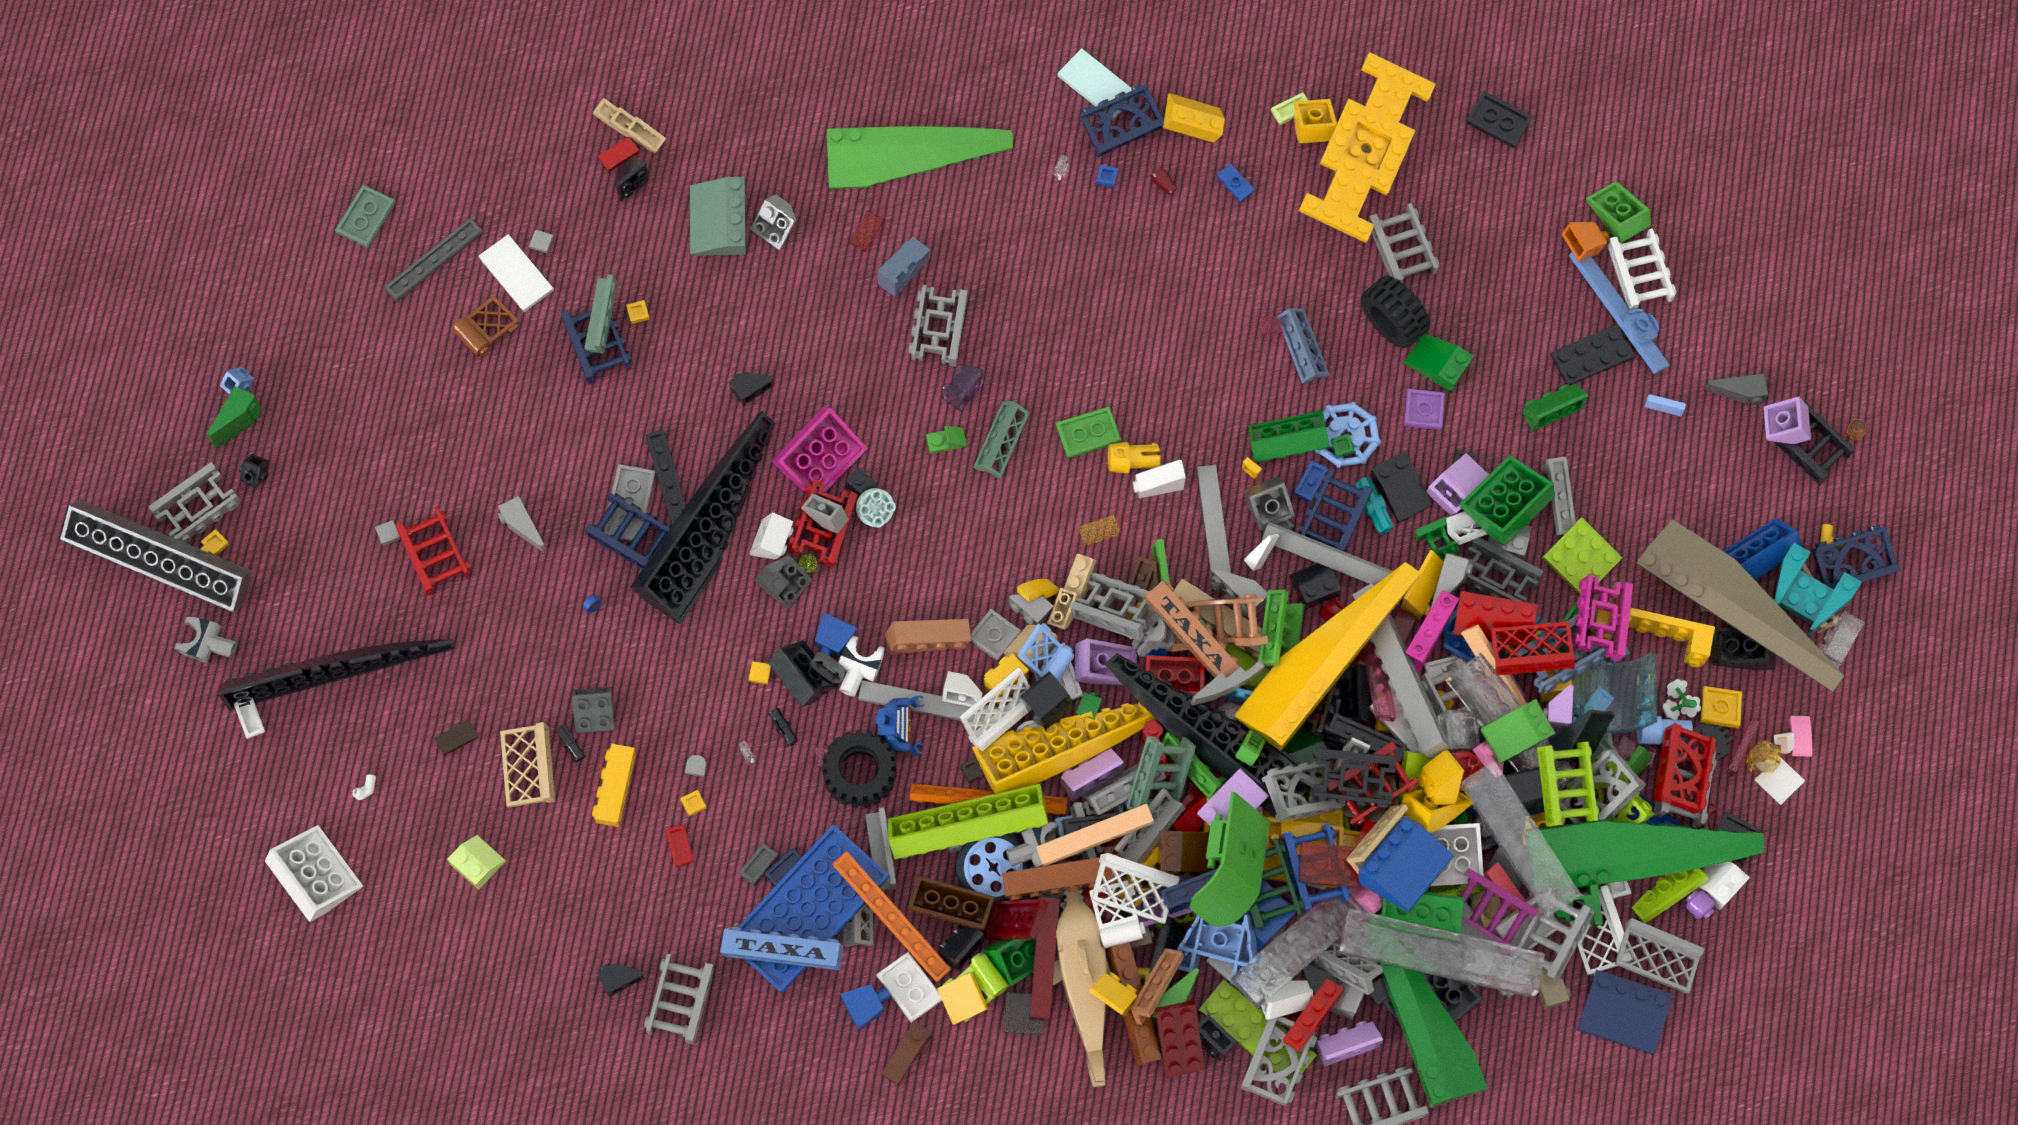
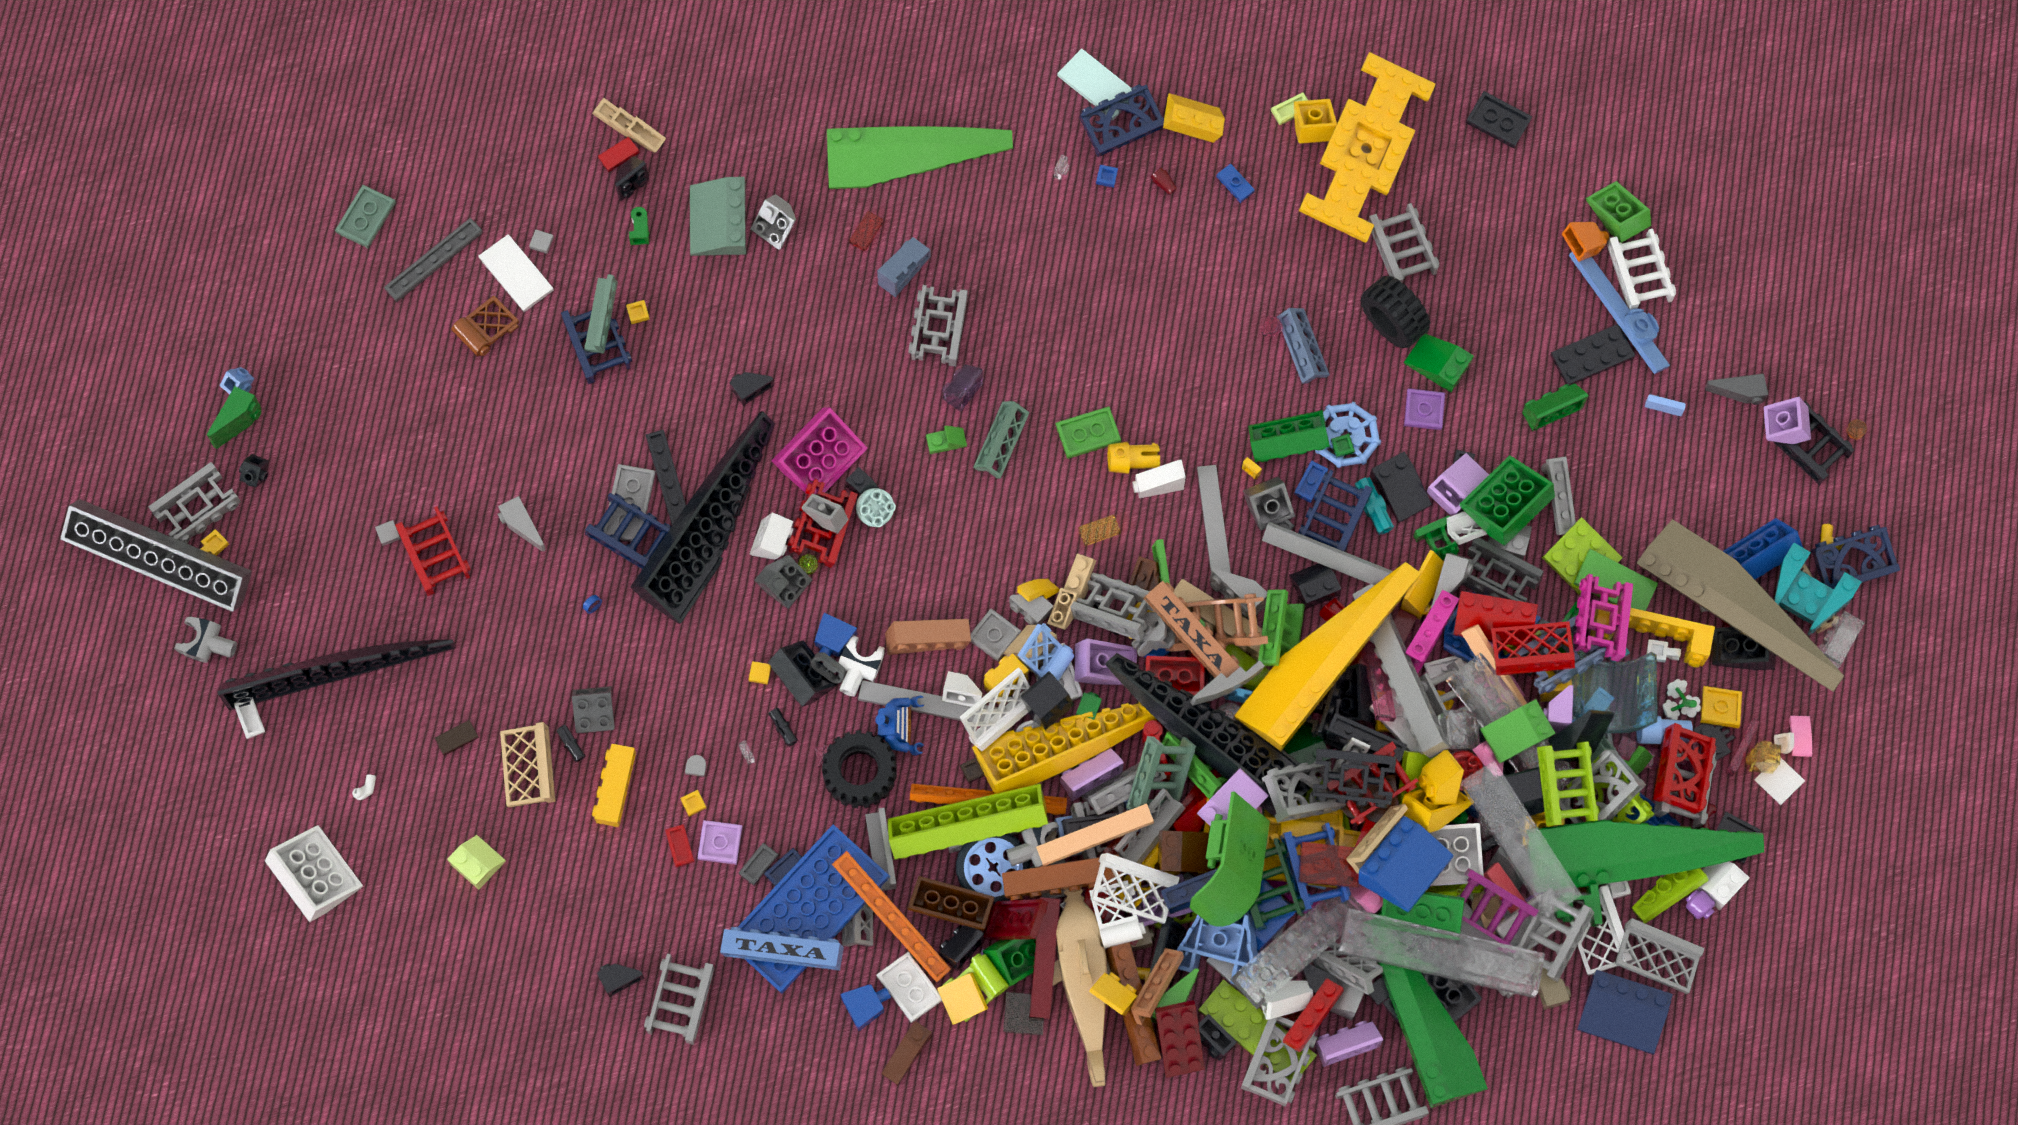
(641, 228): none -> green leg
(720, 842): none -> lavender tile
(1250, 748): bright green slope -> none
(1259, 555): white slope -> none
(1612, 572): none -> bright green tile
(1662, 651): none -> white plate

